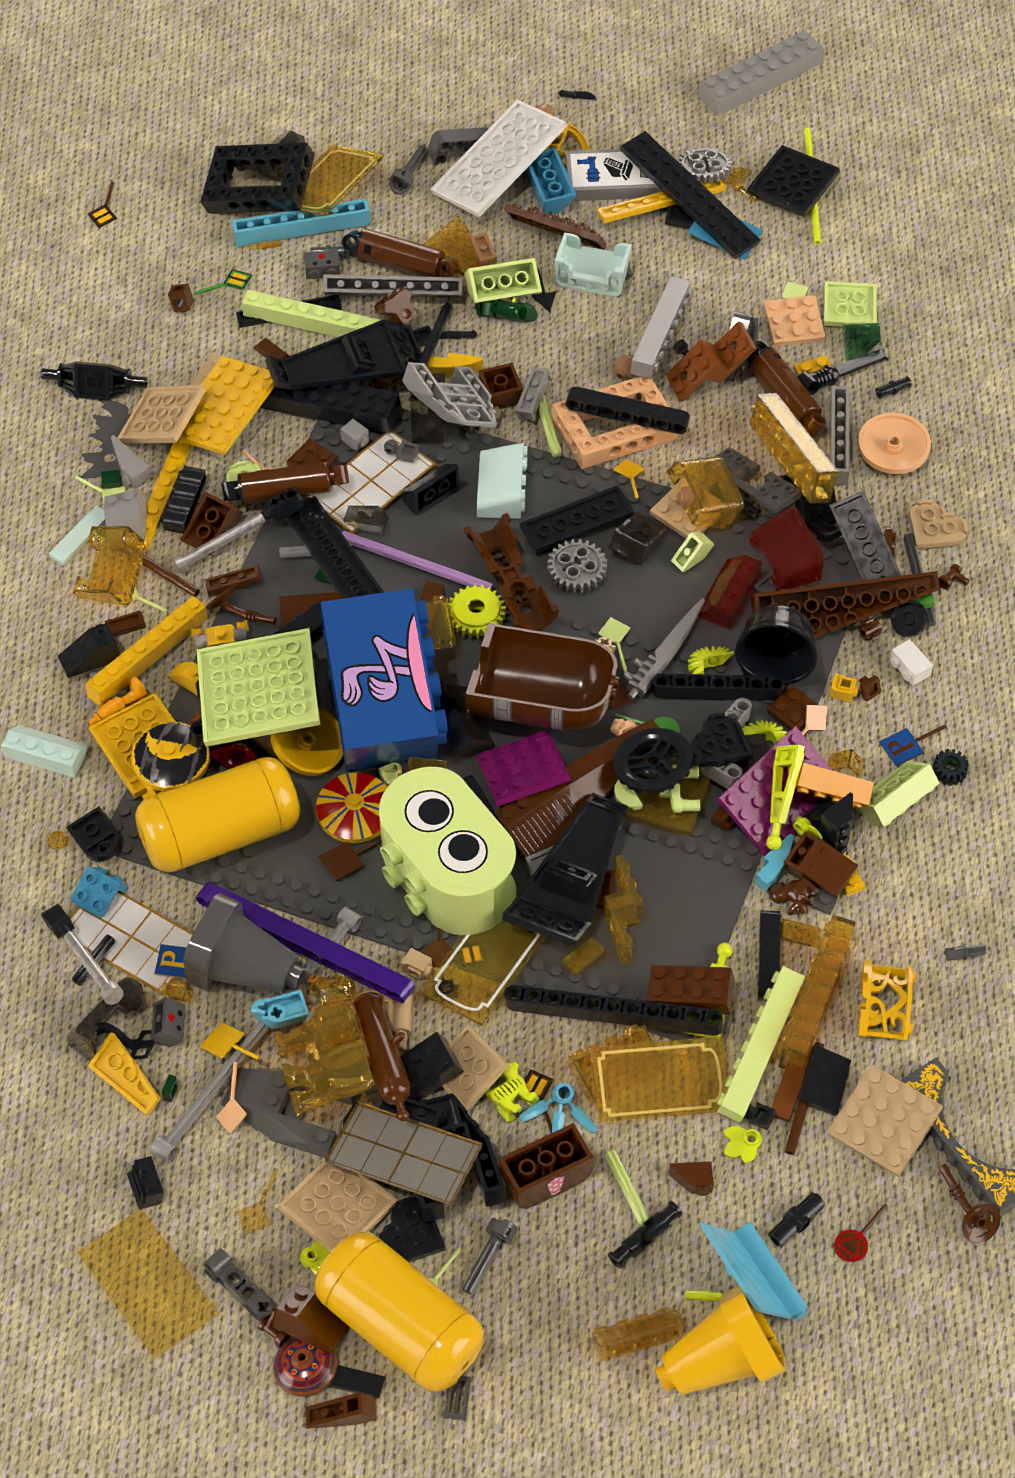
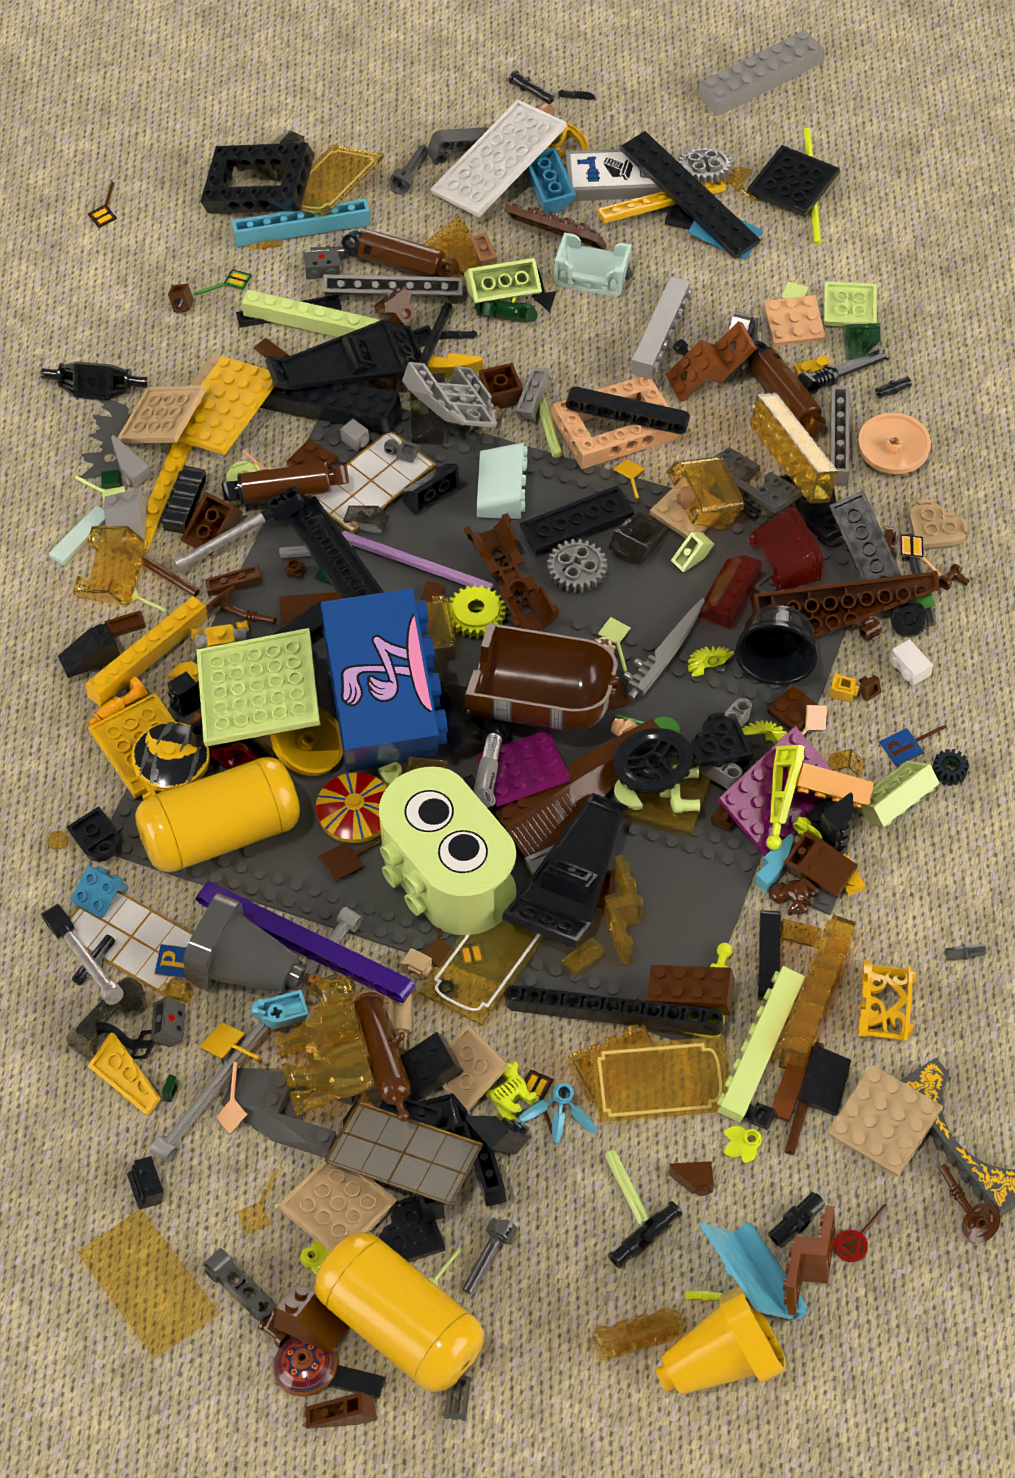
(44, 750): light aqua slope -> none
(183, 694): none -> black brick
(294, 563): none -> reddish brown plate
(488, 764): none -> piece
(501, 1132): none -> black slope
(525, 83): none -> black pin
(547, 1167): reddish brown brick -> none
(623, 367): medium nougat head -> none
(709, 689): black beam -> none
(809, 1260): none -> dark orange bracket
(913, 547): none -> piece

